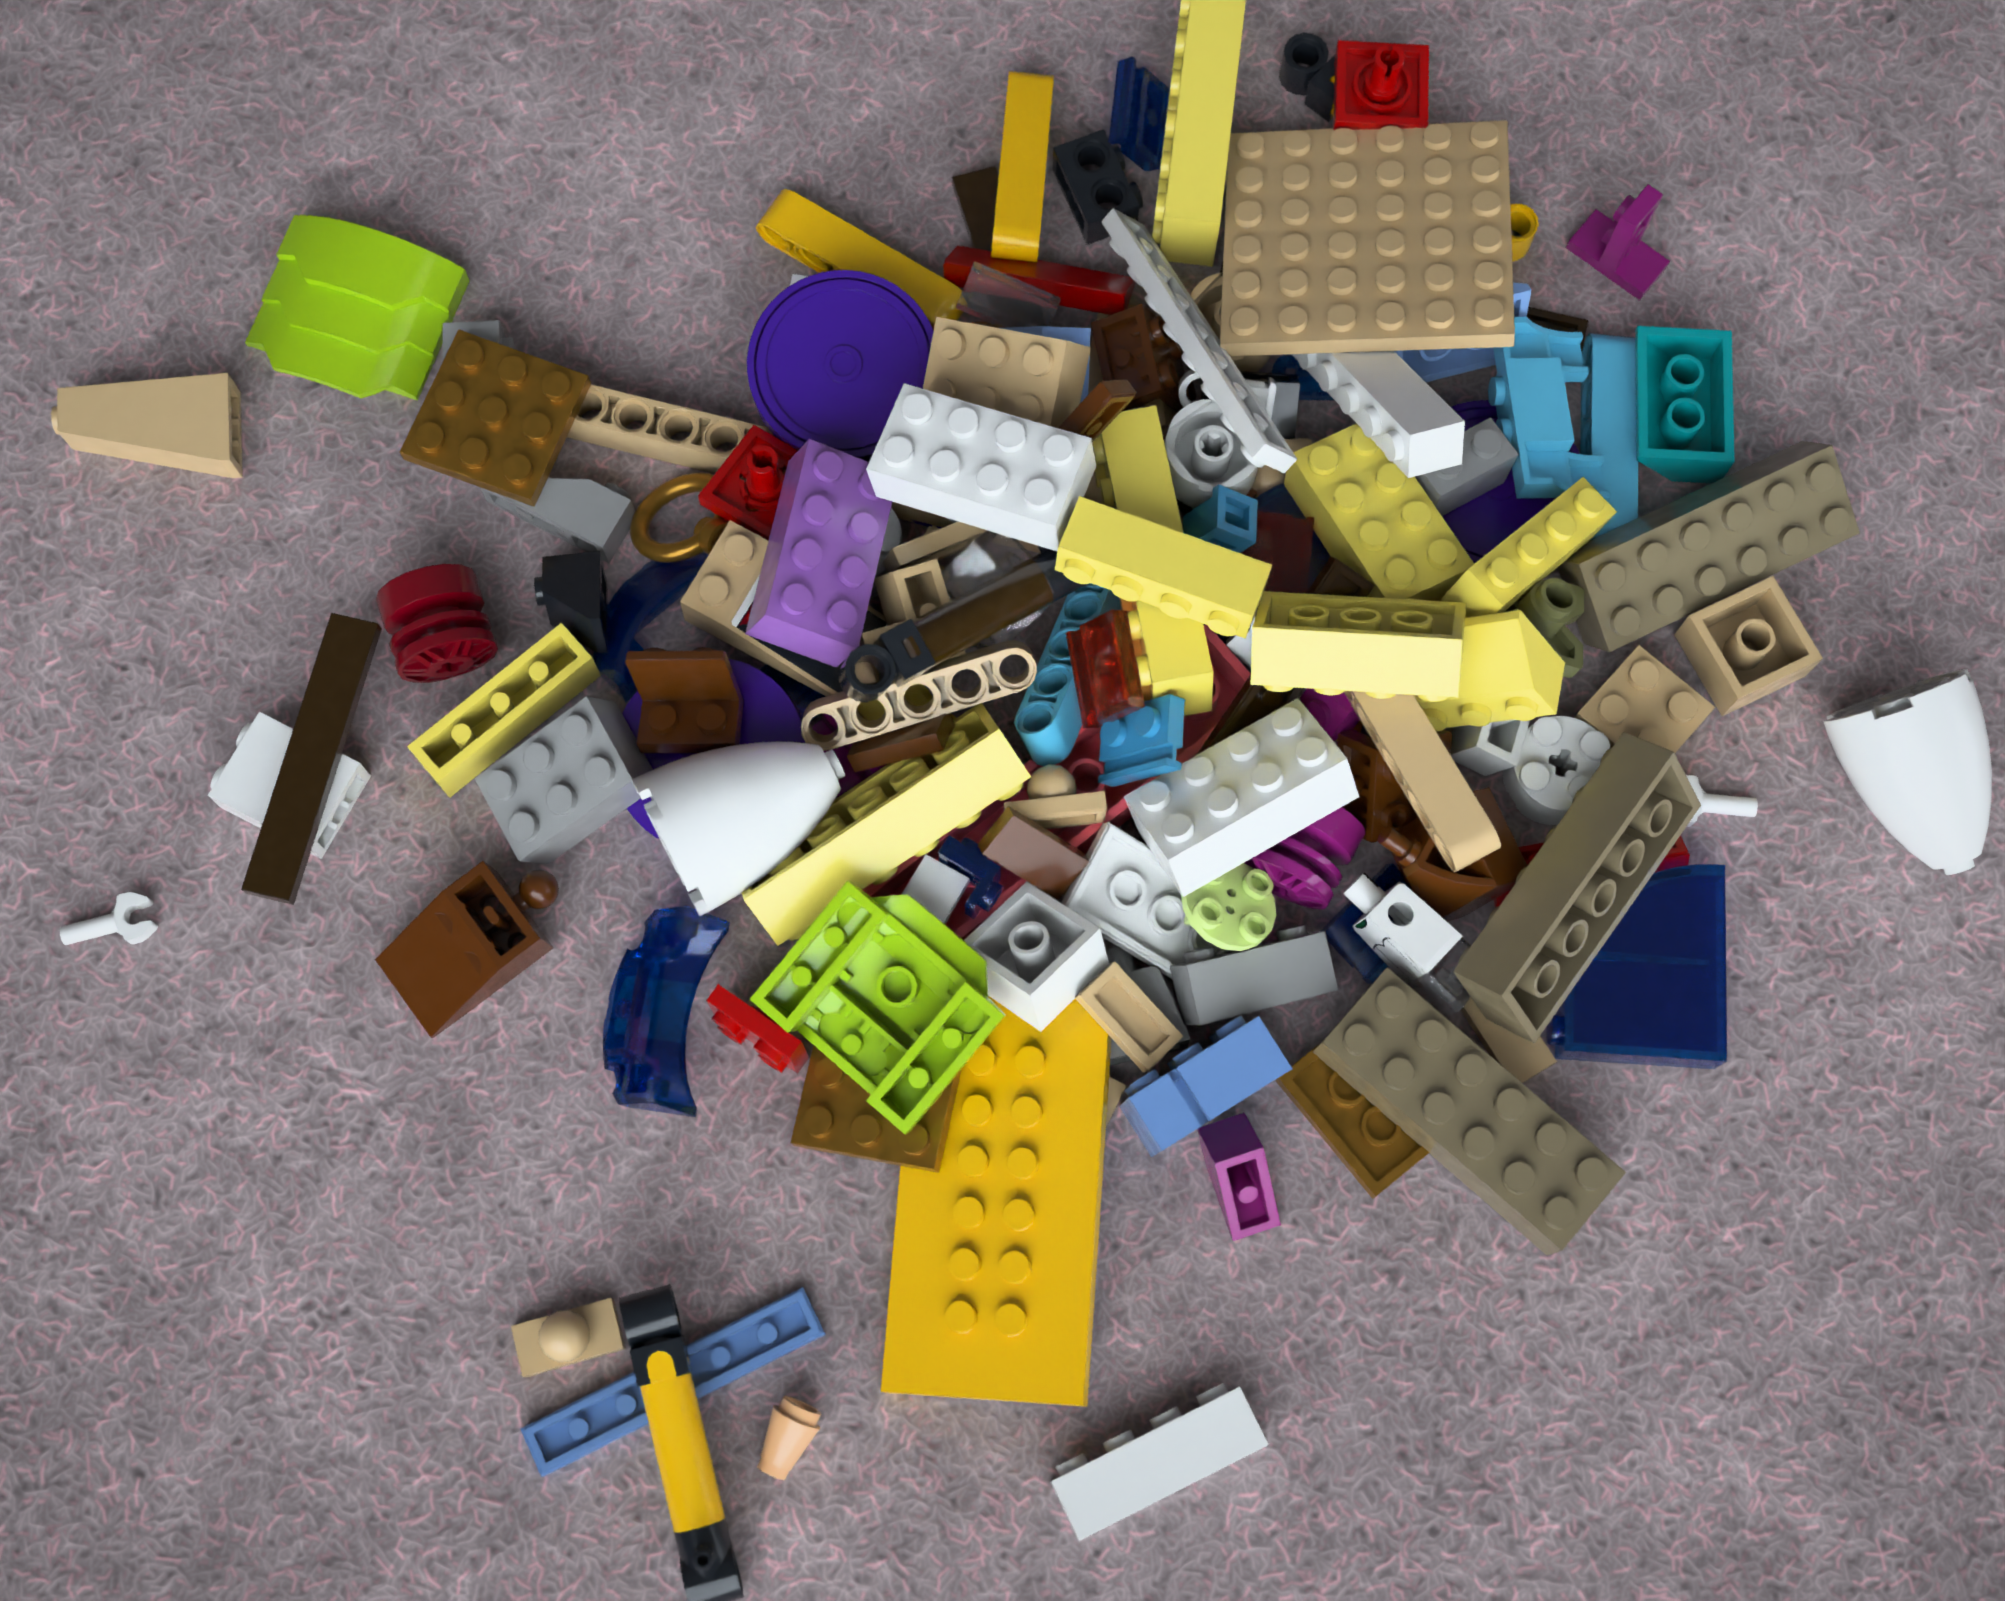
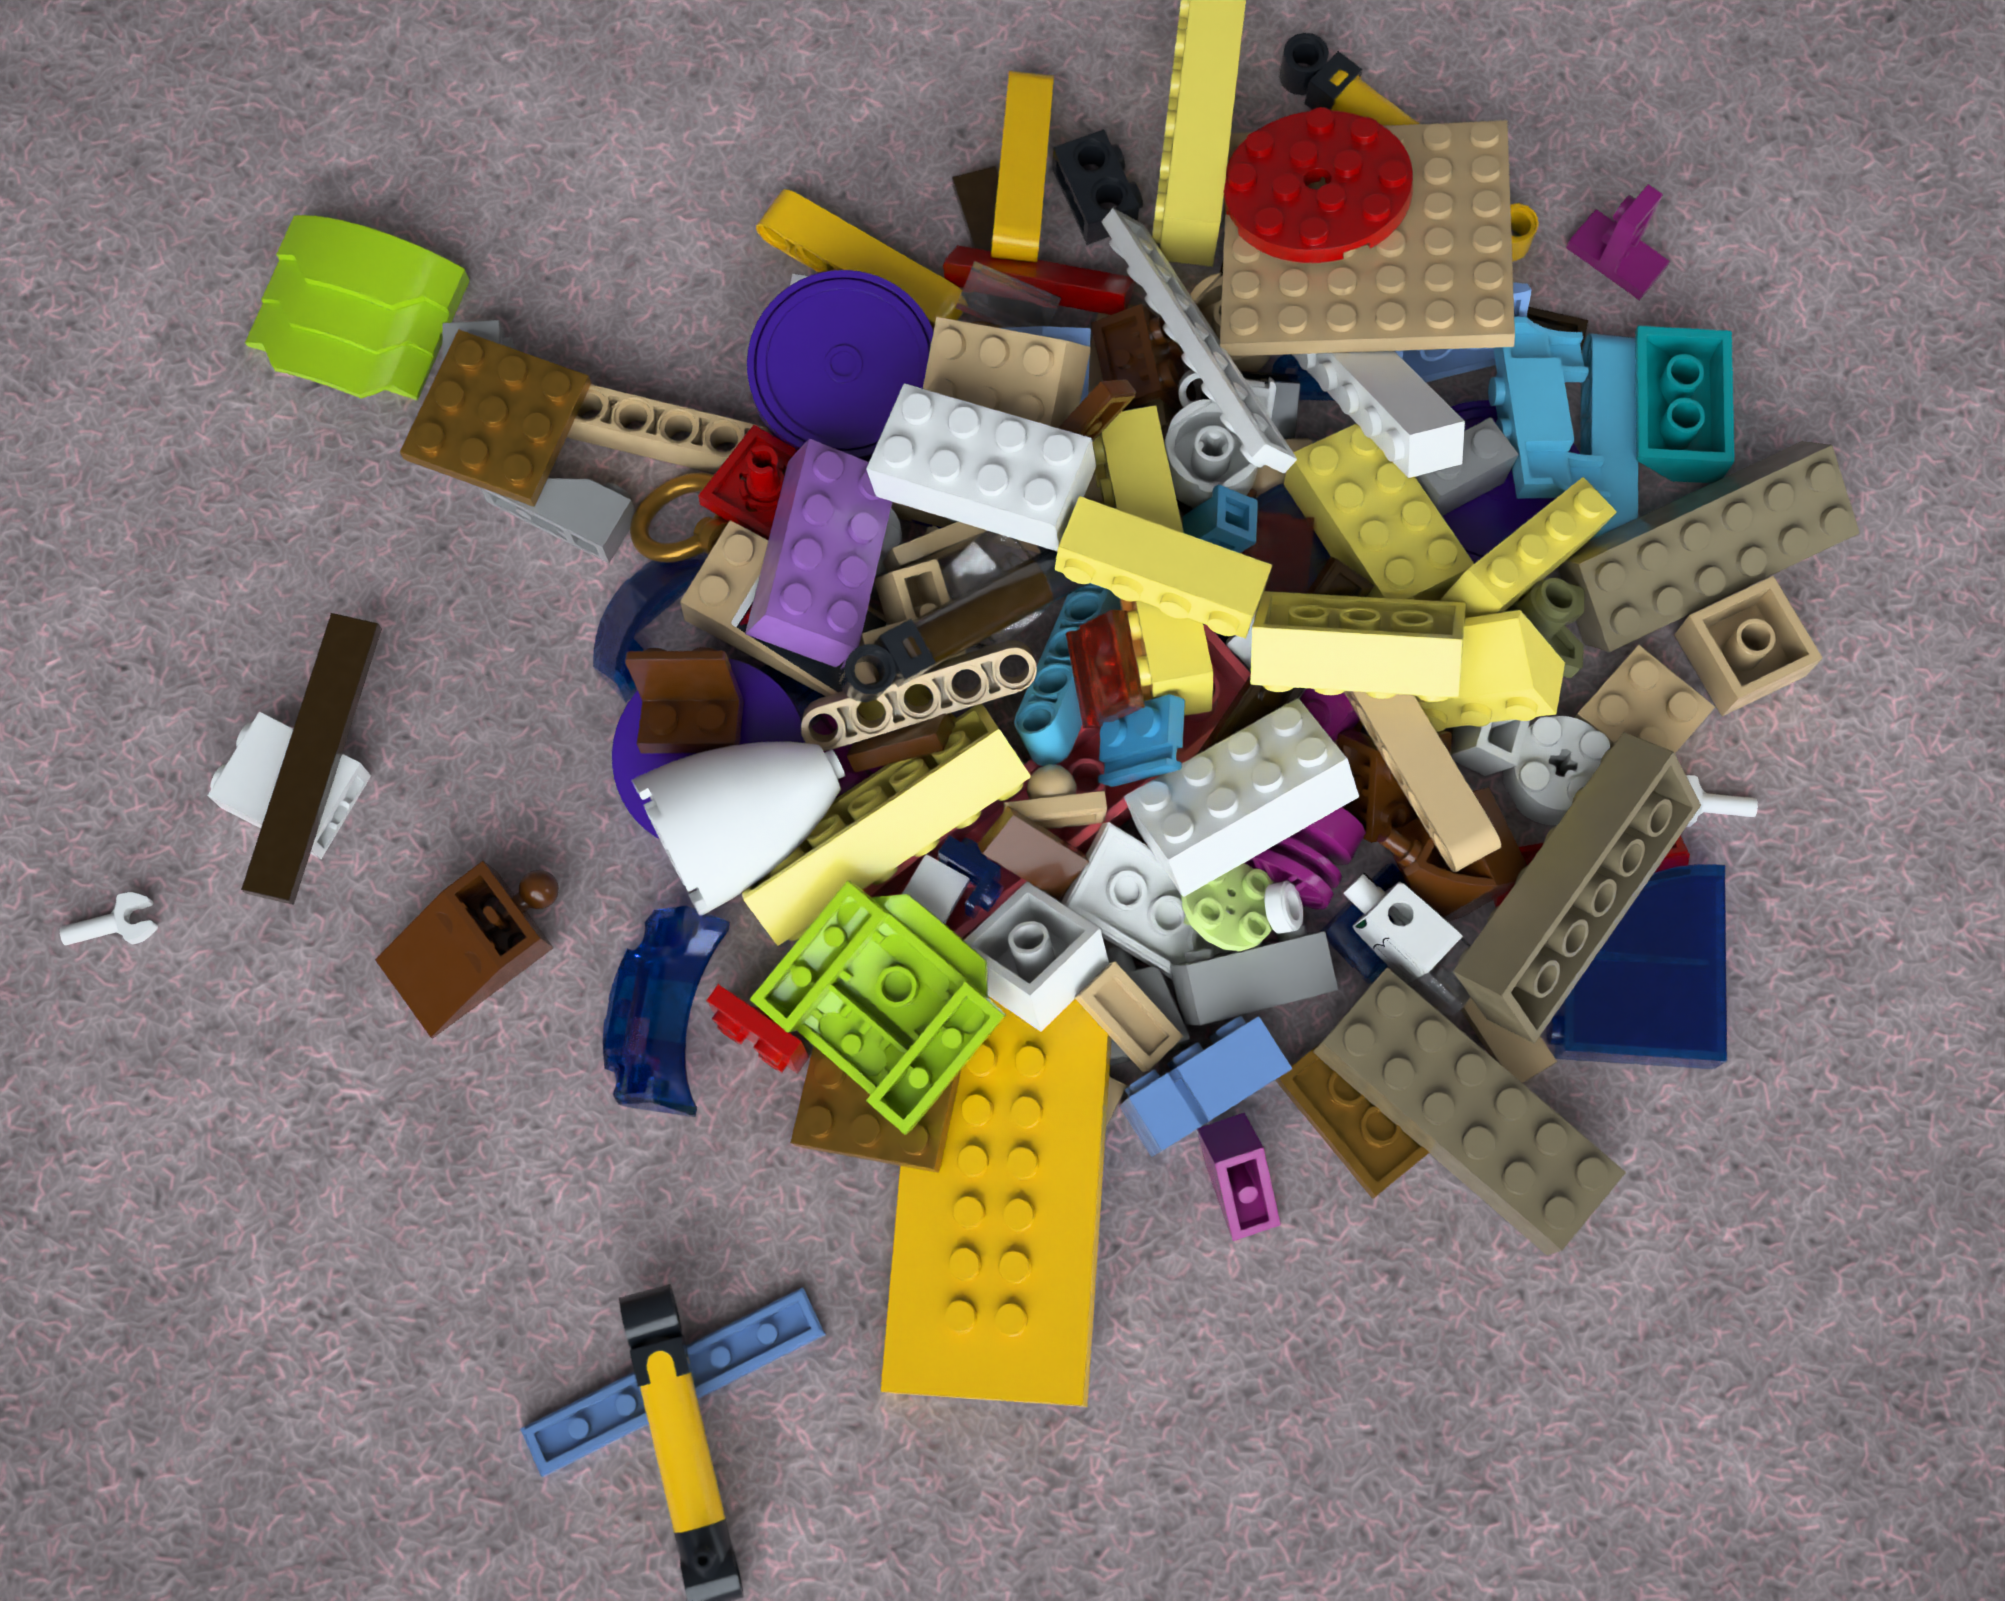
(162, 422): tan slope -> none
(436, 623): dark red wheel -> none
(505, 710): light yellow brick -> none
(565, 780): light grey brick -> none
(568, 1337): tan tile -> none
(576, 596): black slope -> none
(788, 1435): light nougat cone -> none
(1139, 114): clear blue plate -> none
(1159, 1462): white brick -> none
(1283, 907): none -> white tile
(1359, 205): none -> red plate
(1380, 85): red plate -> none
(1922, 766): white cylinder -> none

